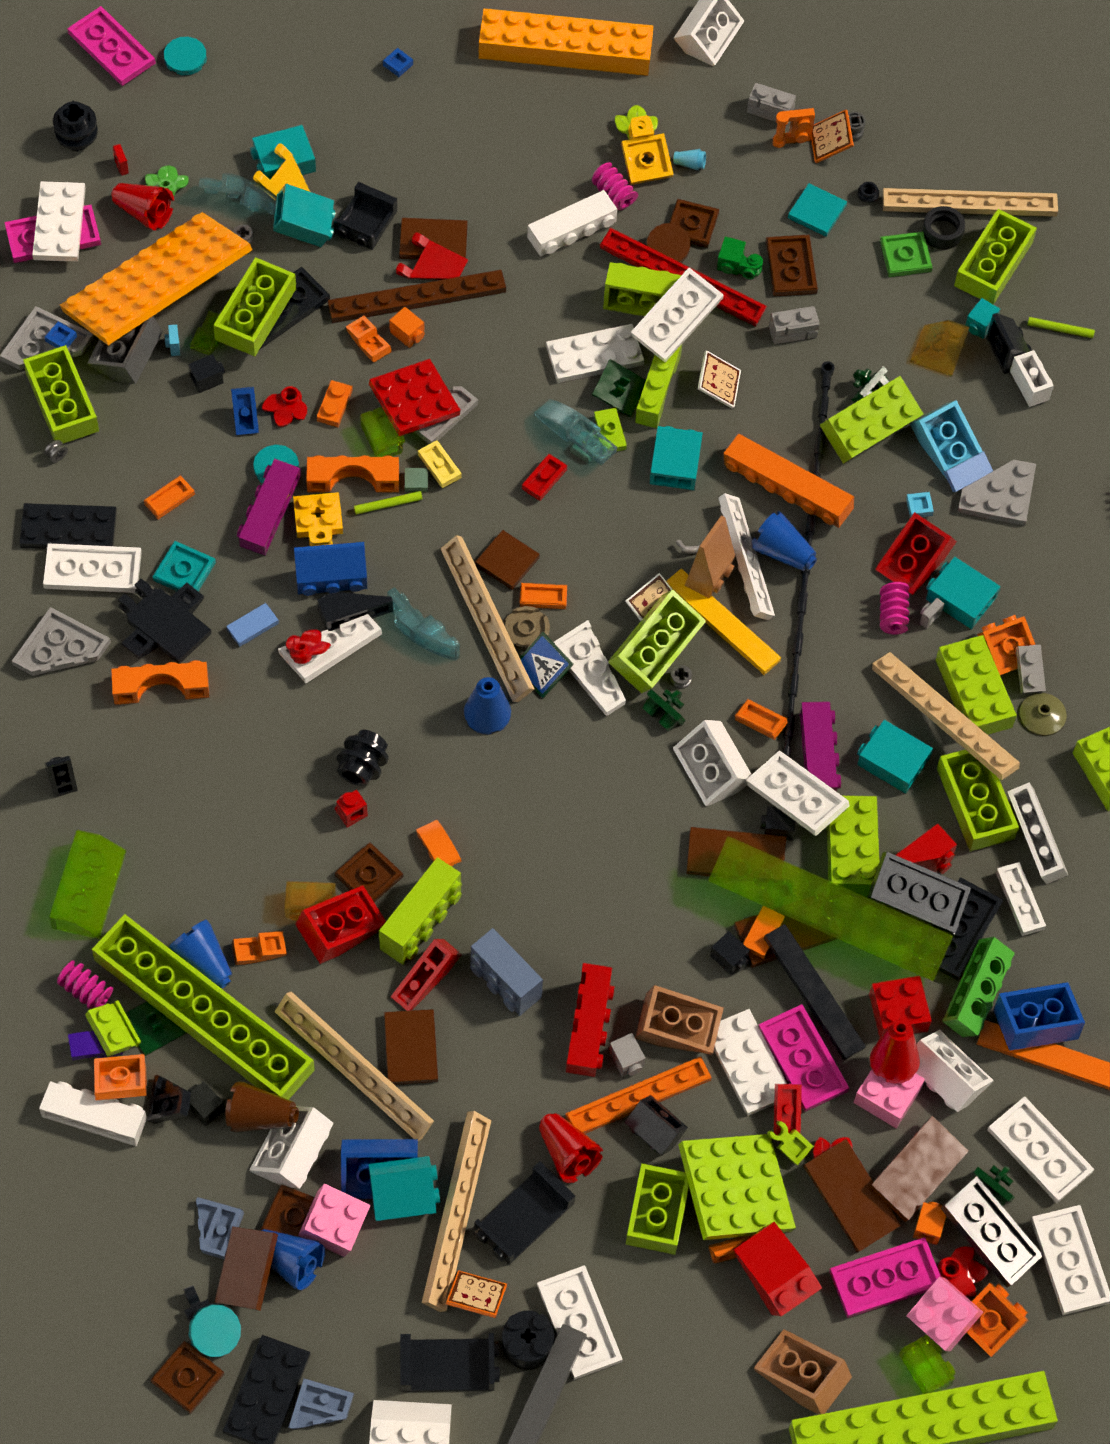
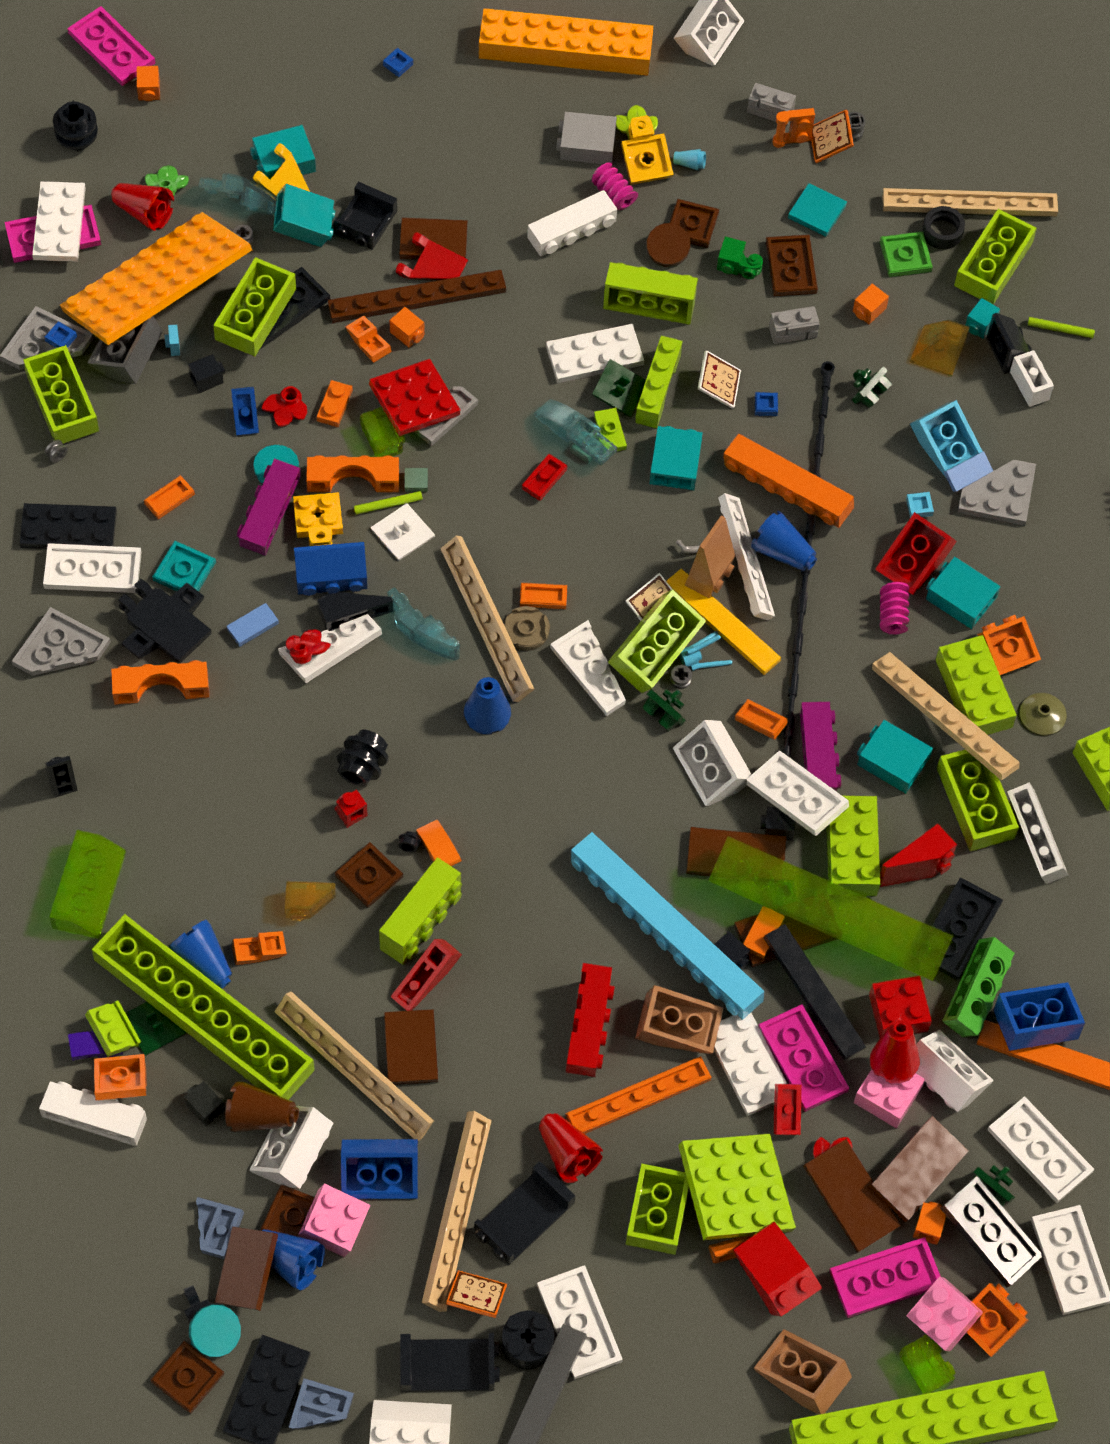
(83, 986): dark pink piece -> none
(120, 159): red tile -> none
(148, 83): none -> orange brick
(167, 1101): black wing -> none
(185, 55): teal tile -> none
(204, 338): clear neon green slope -> none
(339, 923): red slope -> none
(402, 532): none -> white piece
(403, 1188): teal brick -> none
(409, 842): none -> black plate
(439, 464): light yellow plate -> none
(505, 972): sand blue brick -> none
(507, 559): reddish brown tile -> none
(545, 664): piece -> none
(586, 138): none -> light grey brick
(627, 1055): light grey brick -> none
(644, 256): red tile -> none
(656, 1125): black brick -> none
(667, 926): none -> medium azure brick
(677, 315): white plate -> none
(691, 655): none -> medium azure plant
(766, 404): none -> blue tile
(792, 1144): lime plate -> none
(868, 187): black plate -> none
(870, 304): none -> orange brick
(871, 419): lime brick -> none
(919, 892): plate -> none
(931, 612): light grey plate -> none
(966, 1271): red plate -> none
(1020, 899): white plate -> none
(1030, 669): light grey plate -> none

